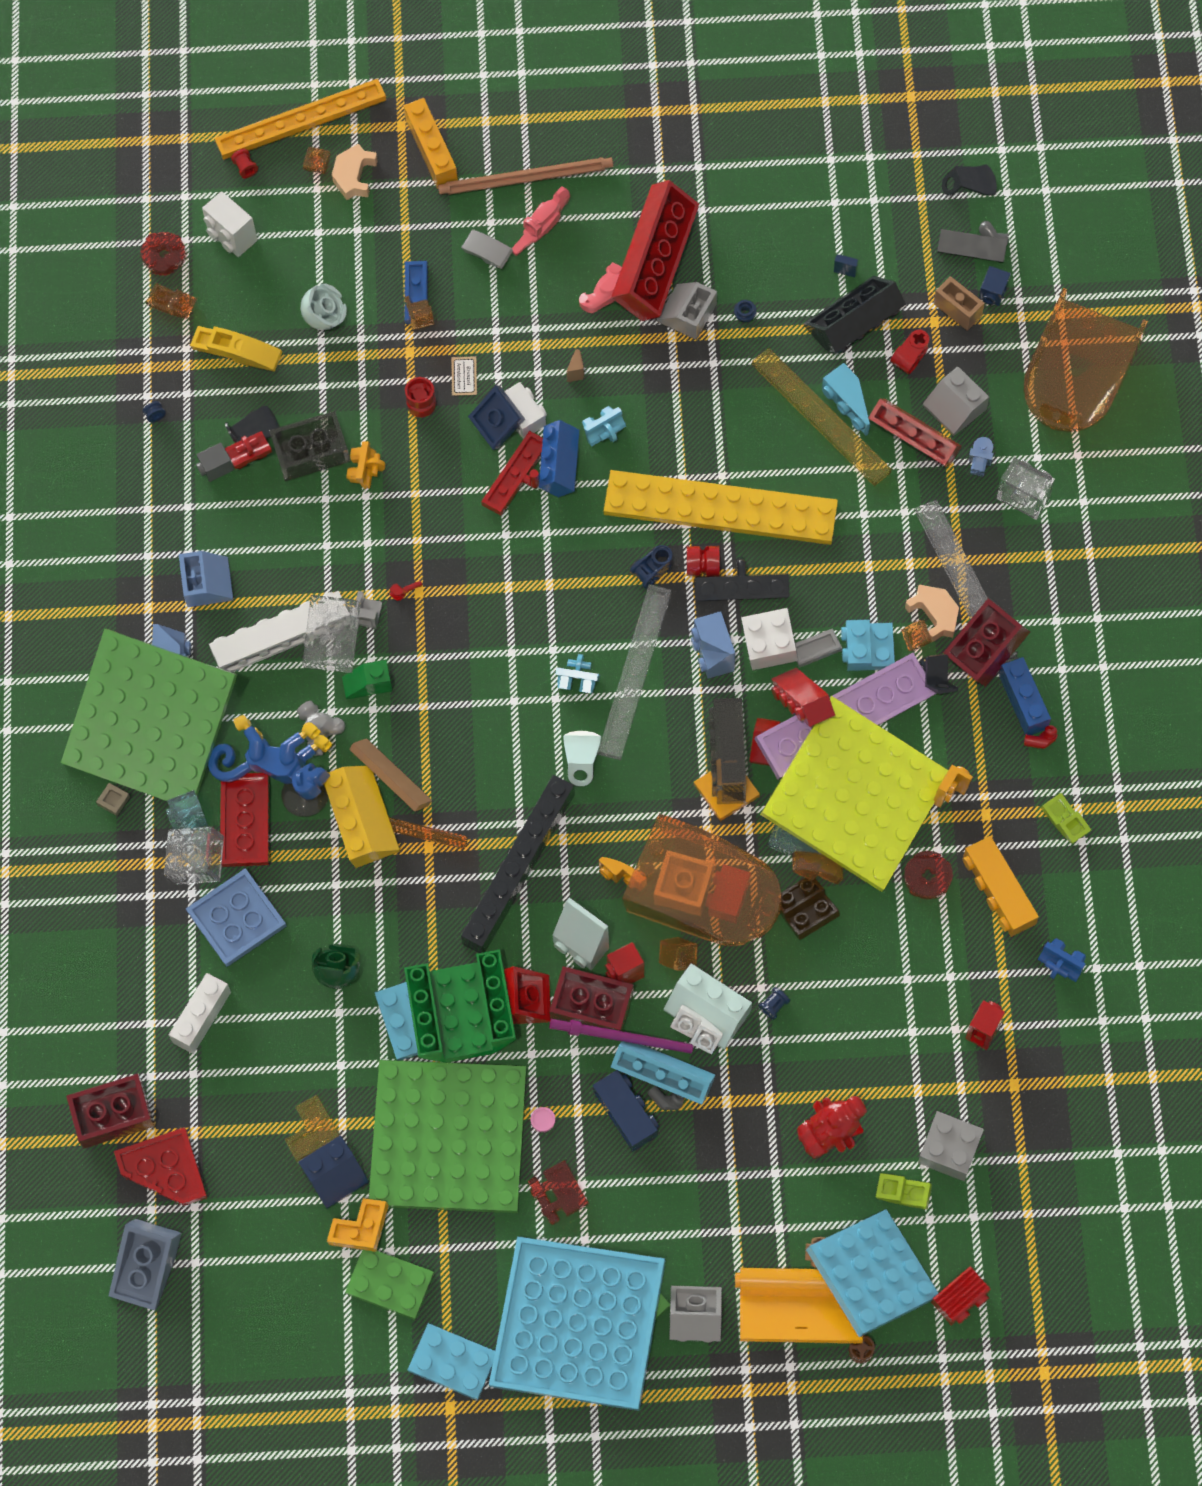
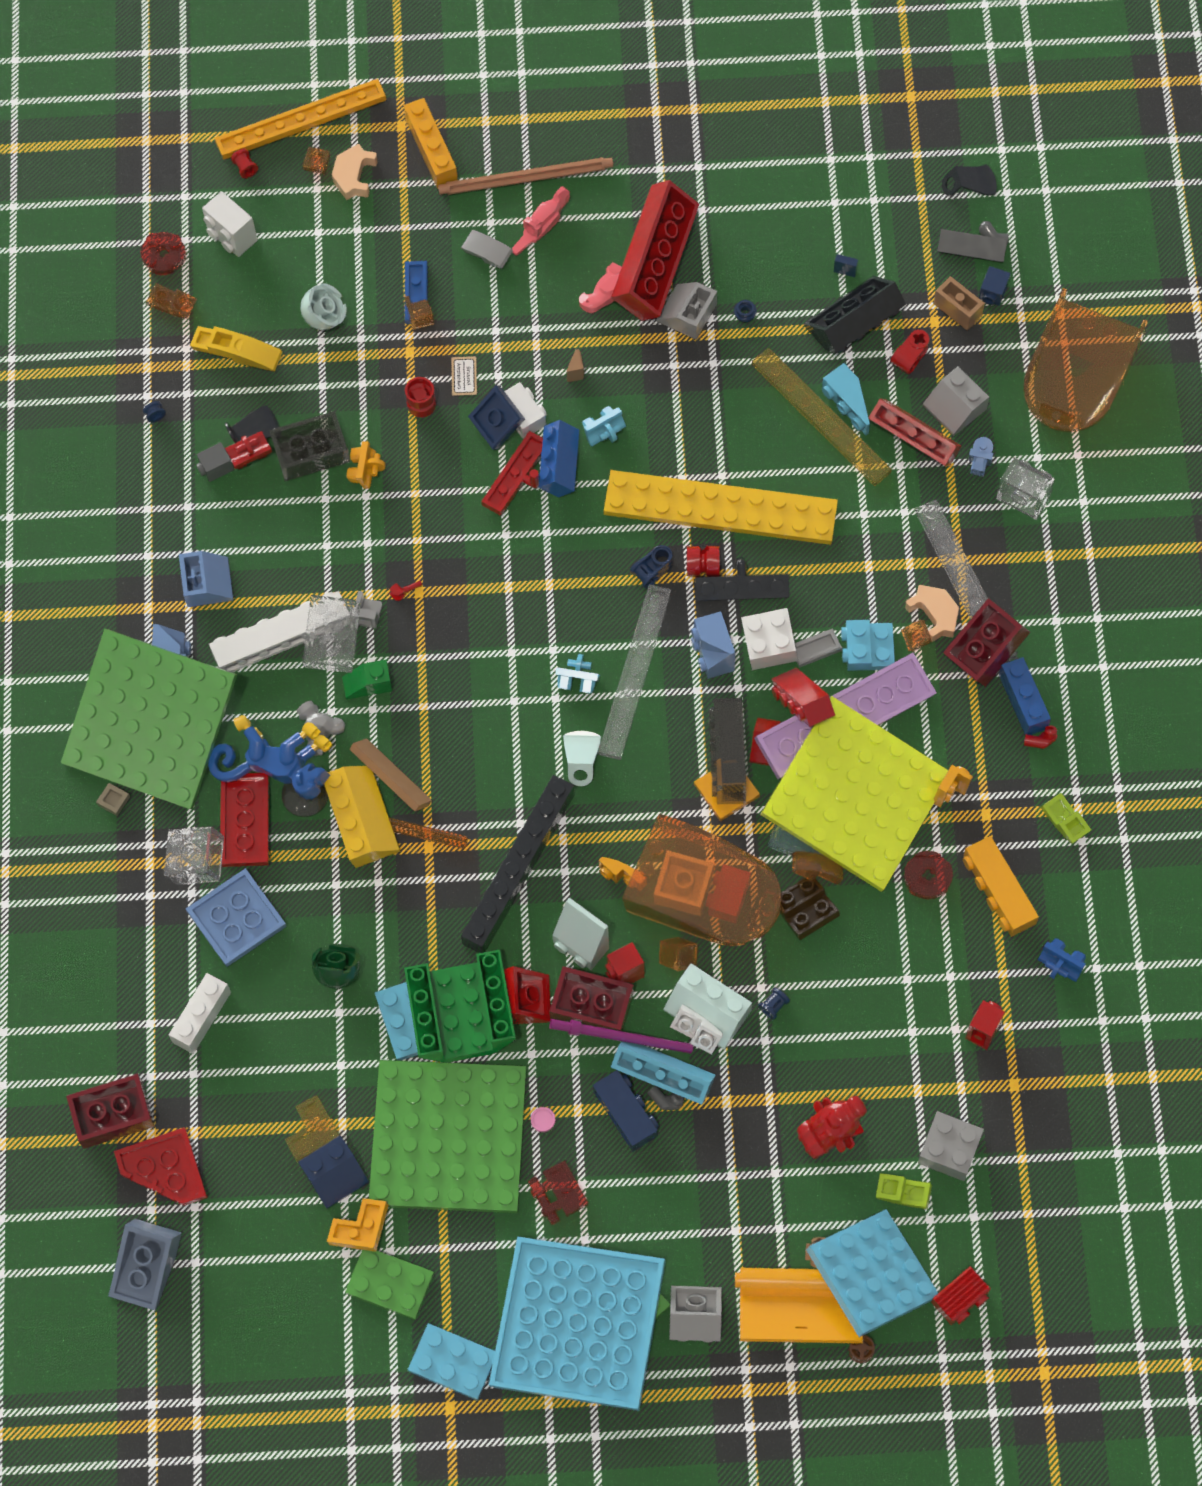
(186, 812): clear light blue brick -> none
(937, 673): black bracket -> none

